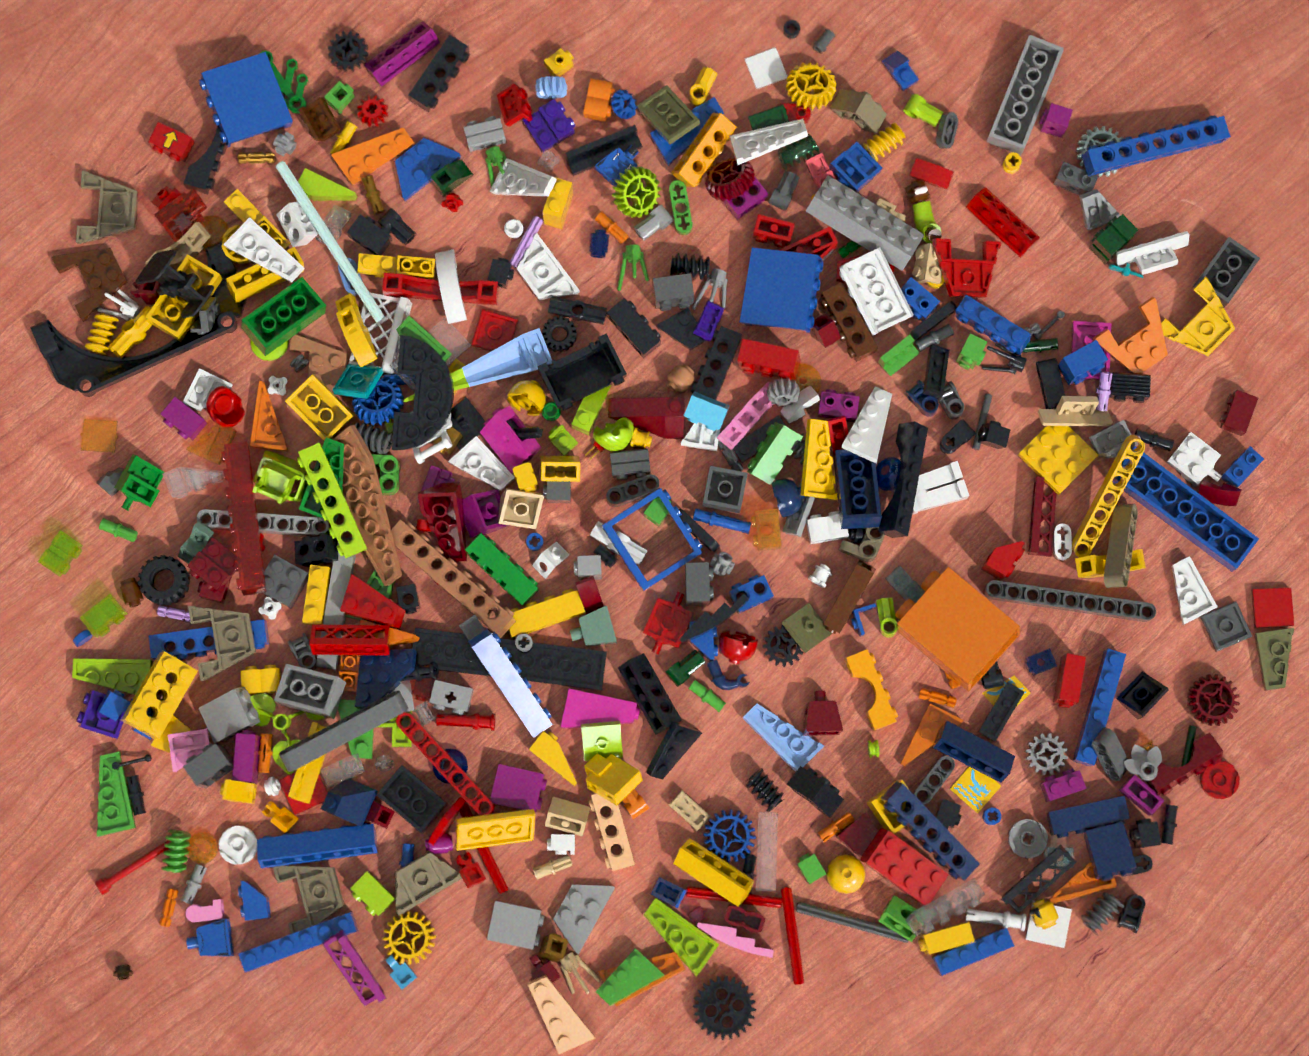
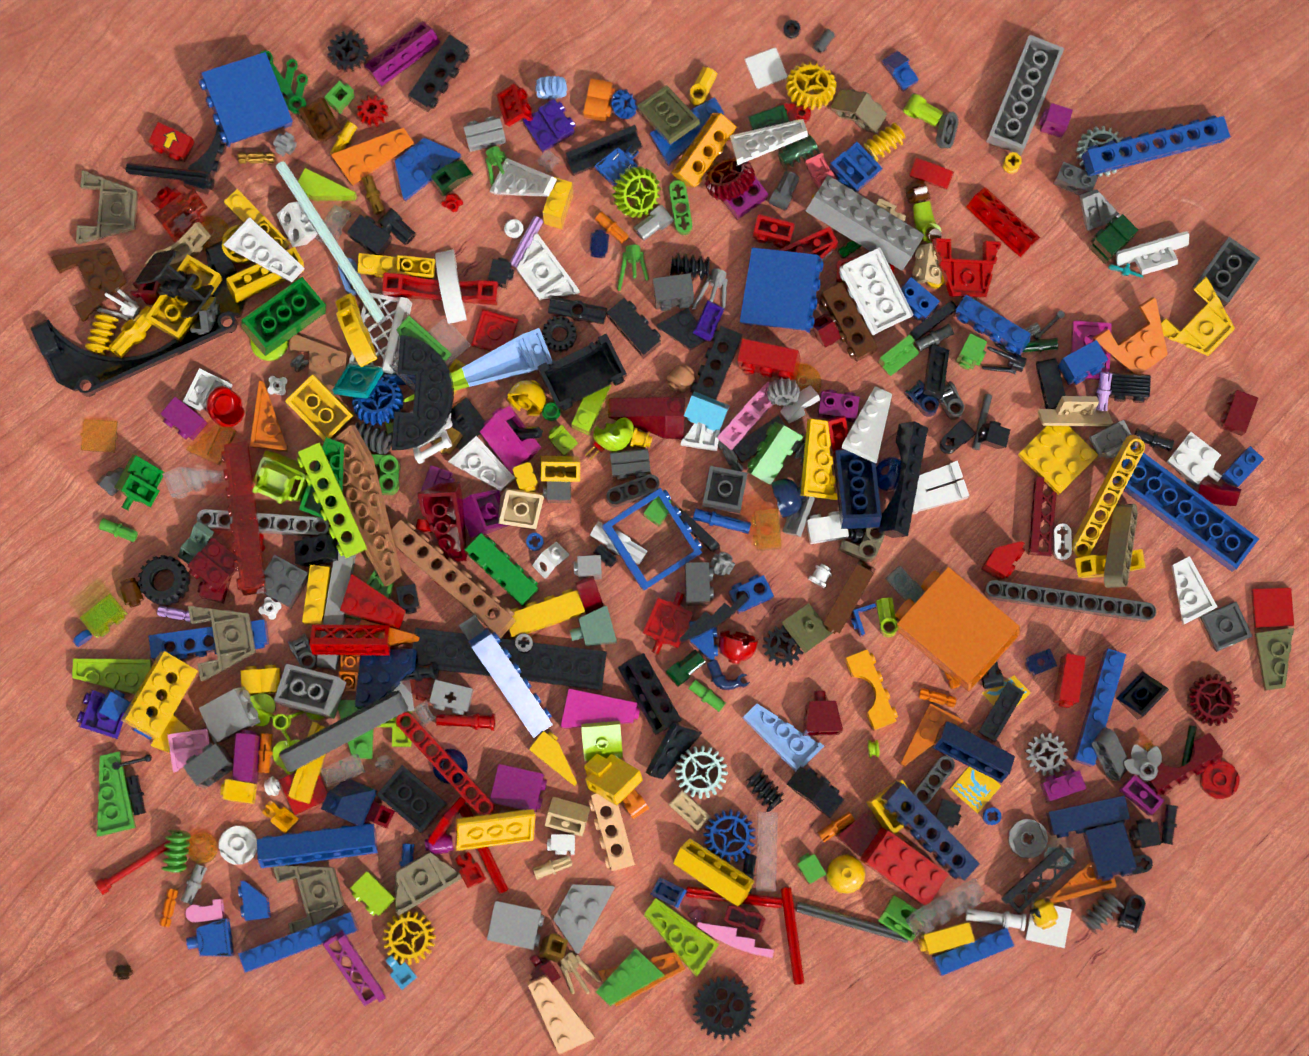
(60, 554): clear neon green brick -> none
(168, 173): none -> black axle
(556, 68): yellow brick -> none
(715, 763): none -> light aqua gear

